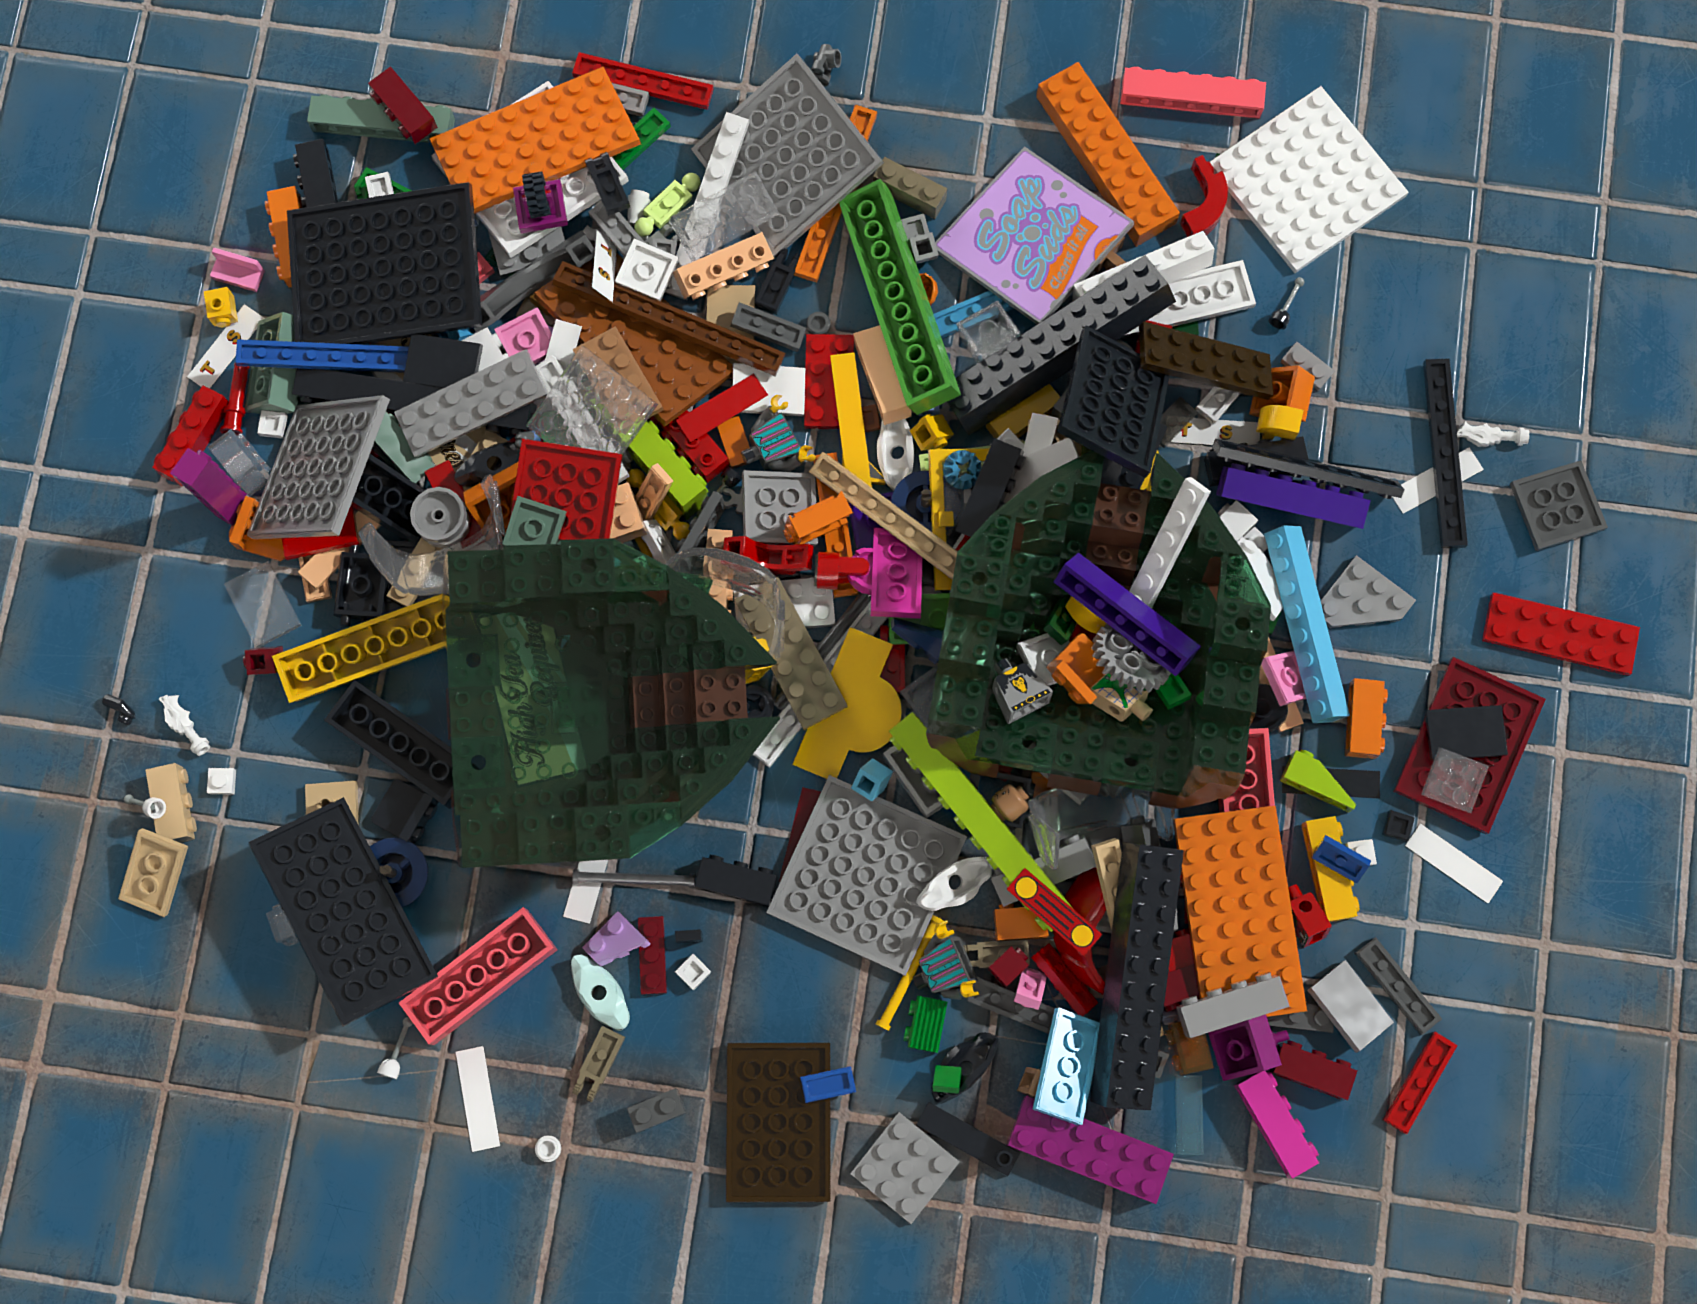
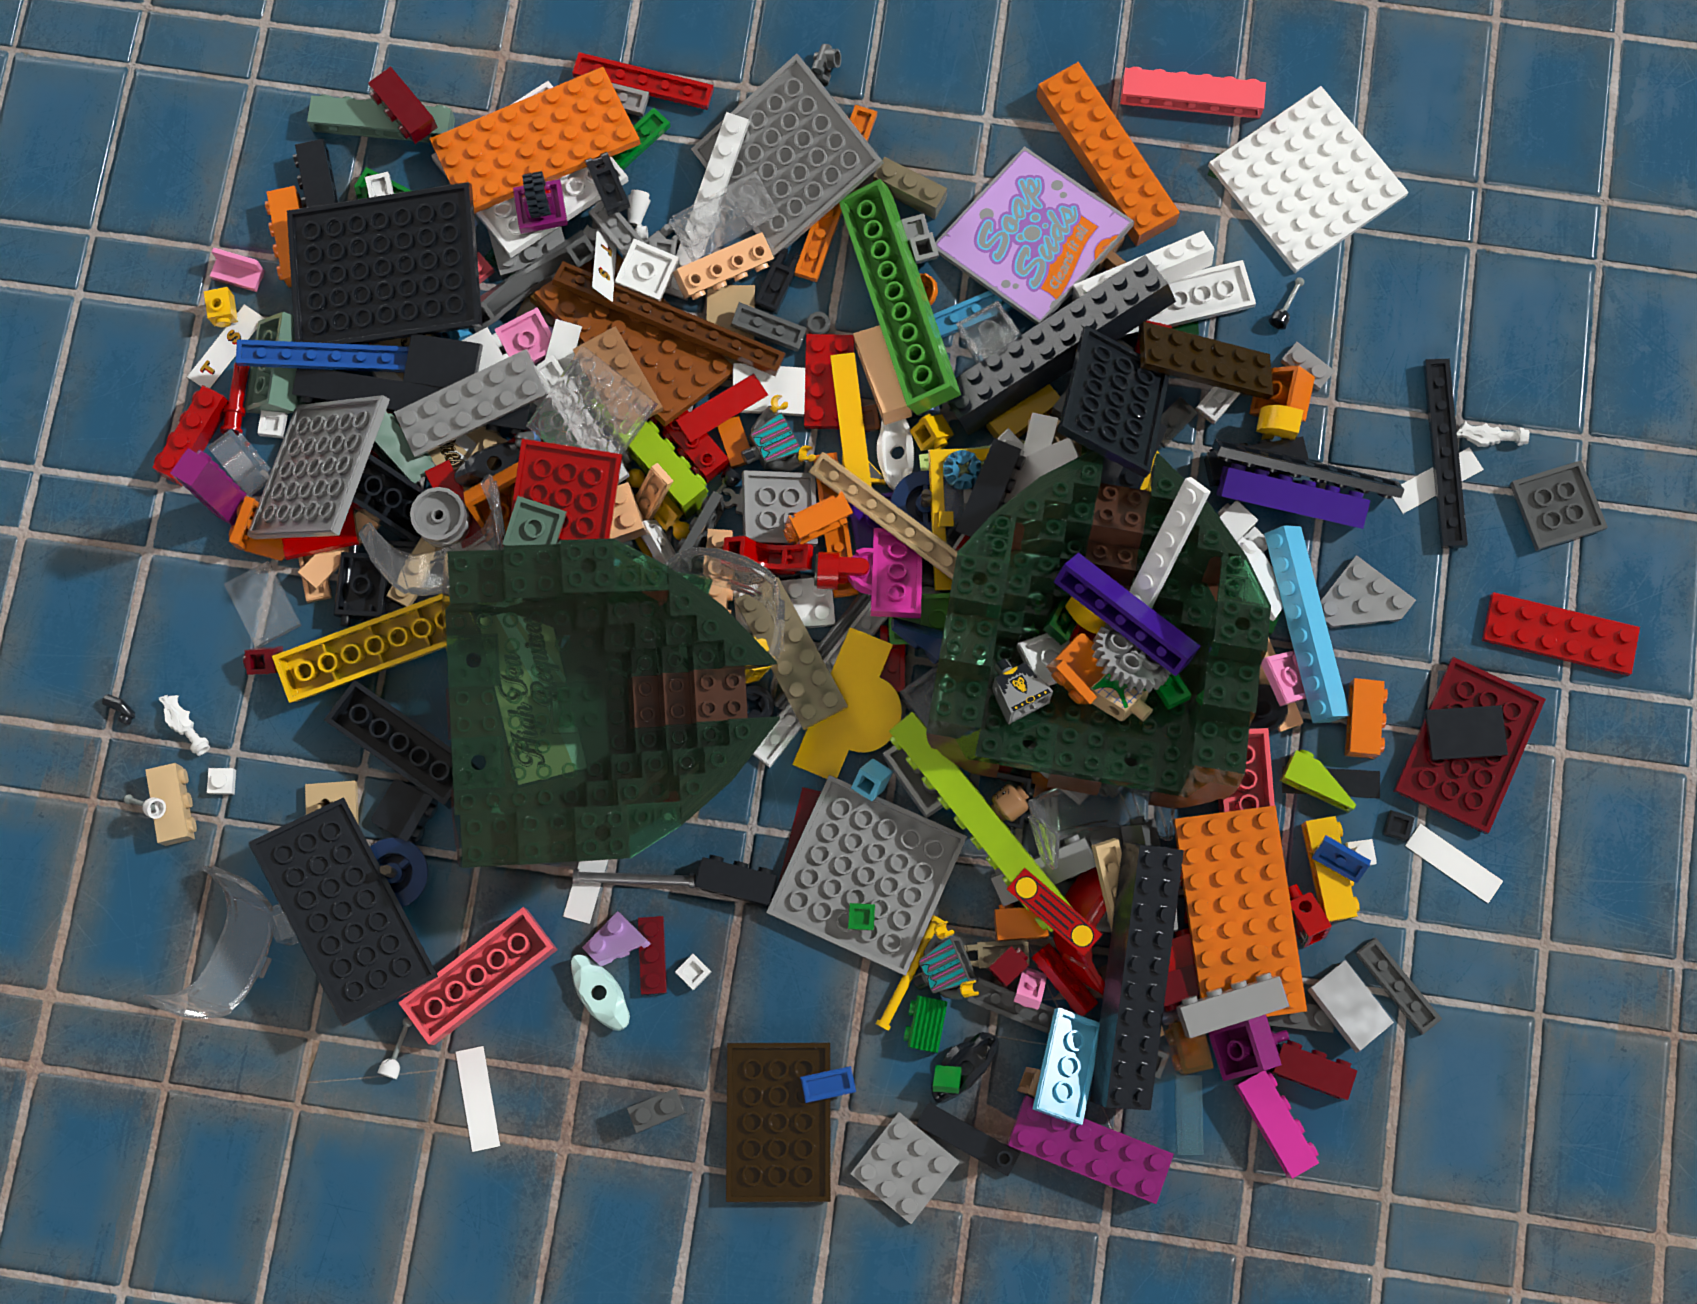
(153, 872): tan tile -> none
(236, 959): none -> clear piece
(548, 1148): white plate -> none
(599, 1061): dark tan hinge -> none
(667, 204): yellowish green plate -> none
(688, 936): black tile -> none
(861, 917): none -> green plate
(938, 894): white piece -> none
(1203, 432): white sticker -> none
(1215, 191): red arch -> none
(1420, 1082): red tile -> none
(1455, 780): clear plate -> none

